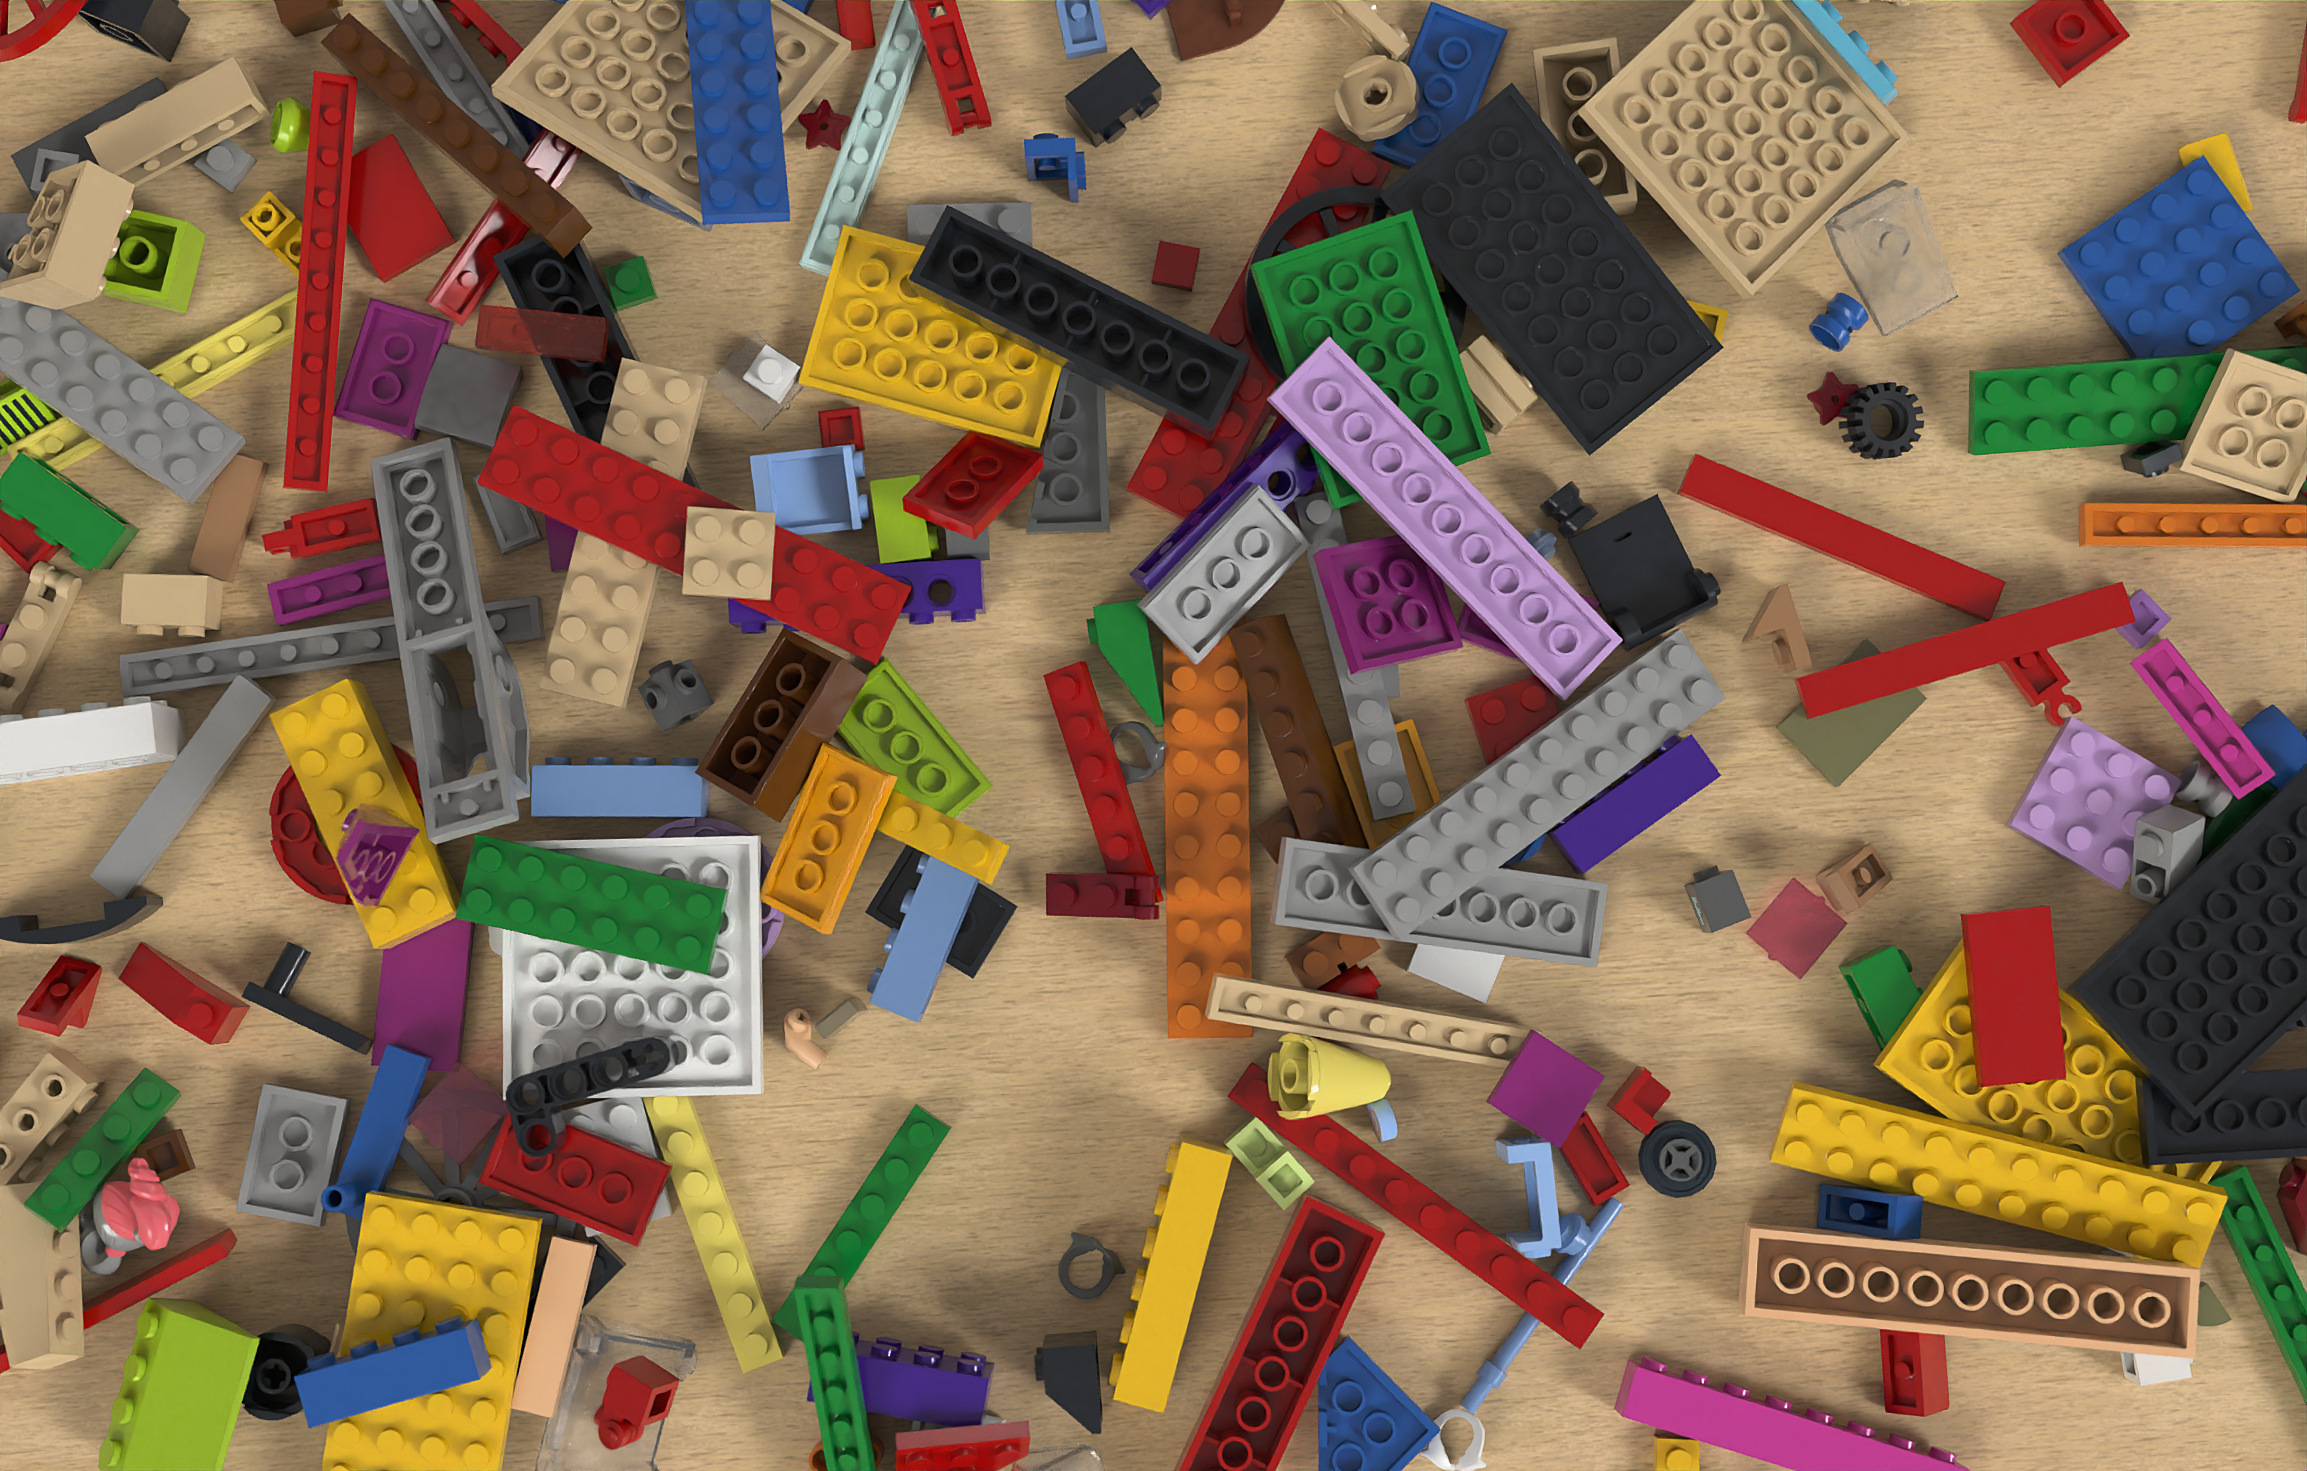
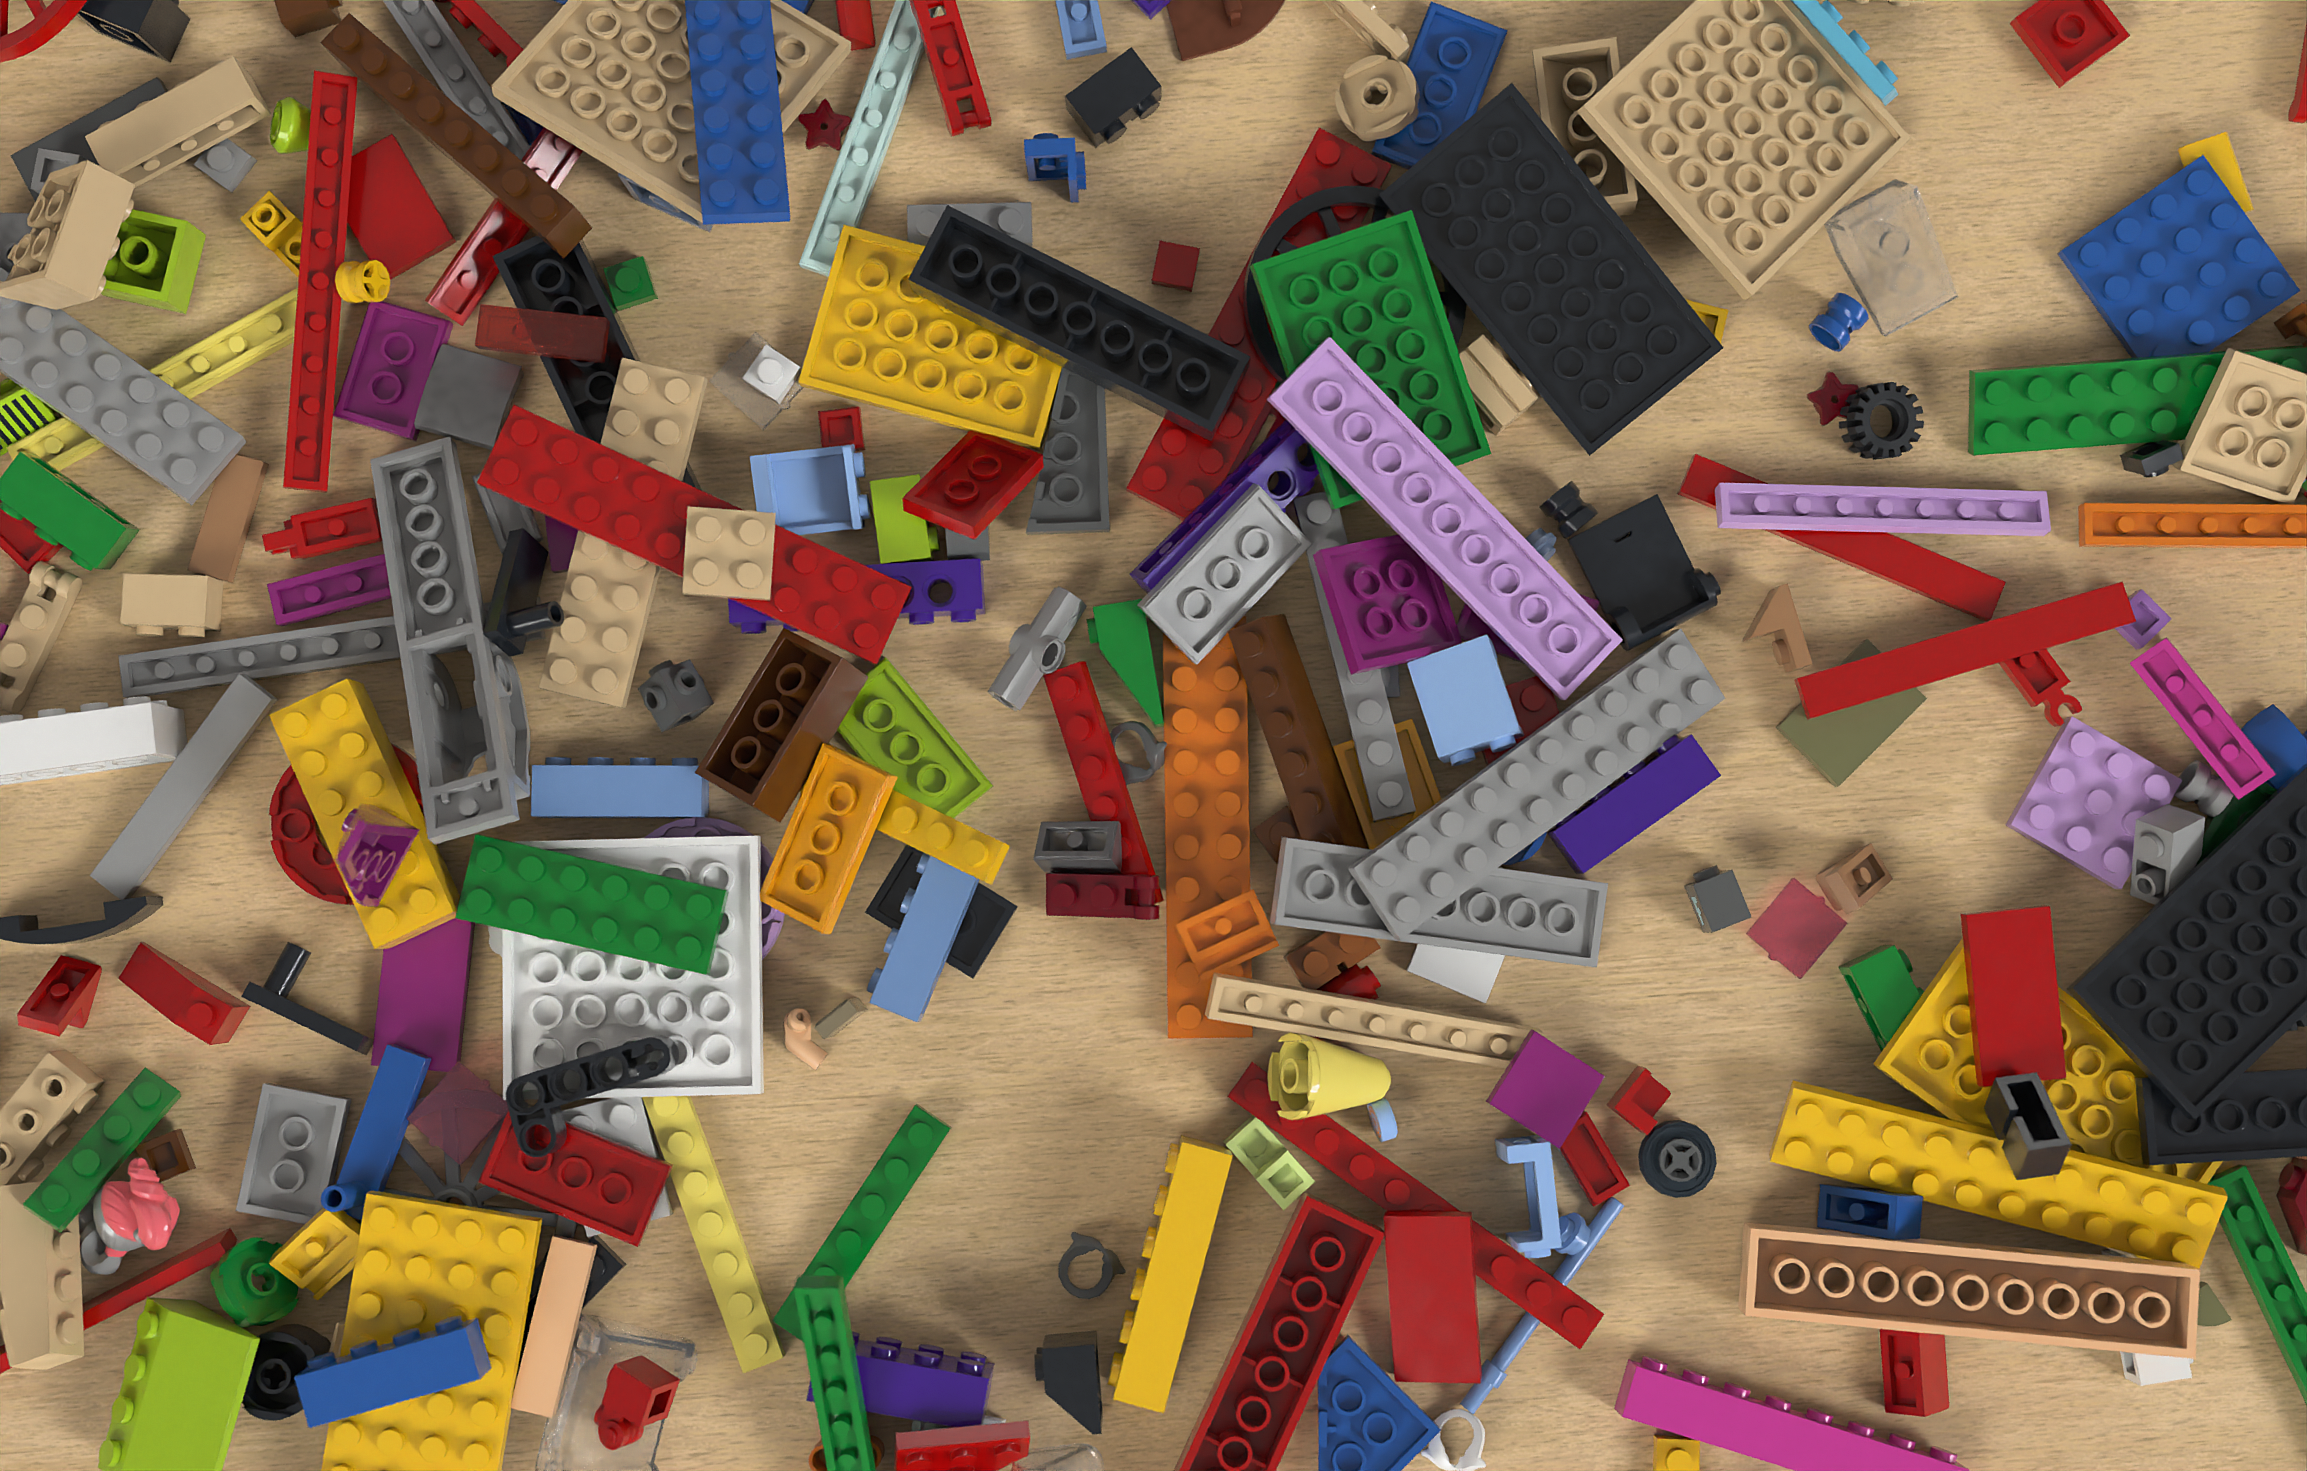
(239, 1296): none -> green plate
(319, 1252): none -> yellow plate
(362, 281): none -> yellow wheel
(513, 602): none -> black piece
(1037, 648): none -> light grey piece
(1079, 847): none -> flat silver slope
(1227, 935): none -> orange plate
(1432, 1297): none -> red tile
(1465, 701): none -> light blue panel
(1882, 509): none -> lavender plate
(2029, 1124): none -> black piece

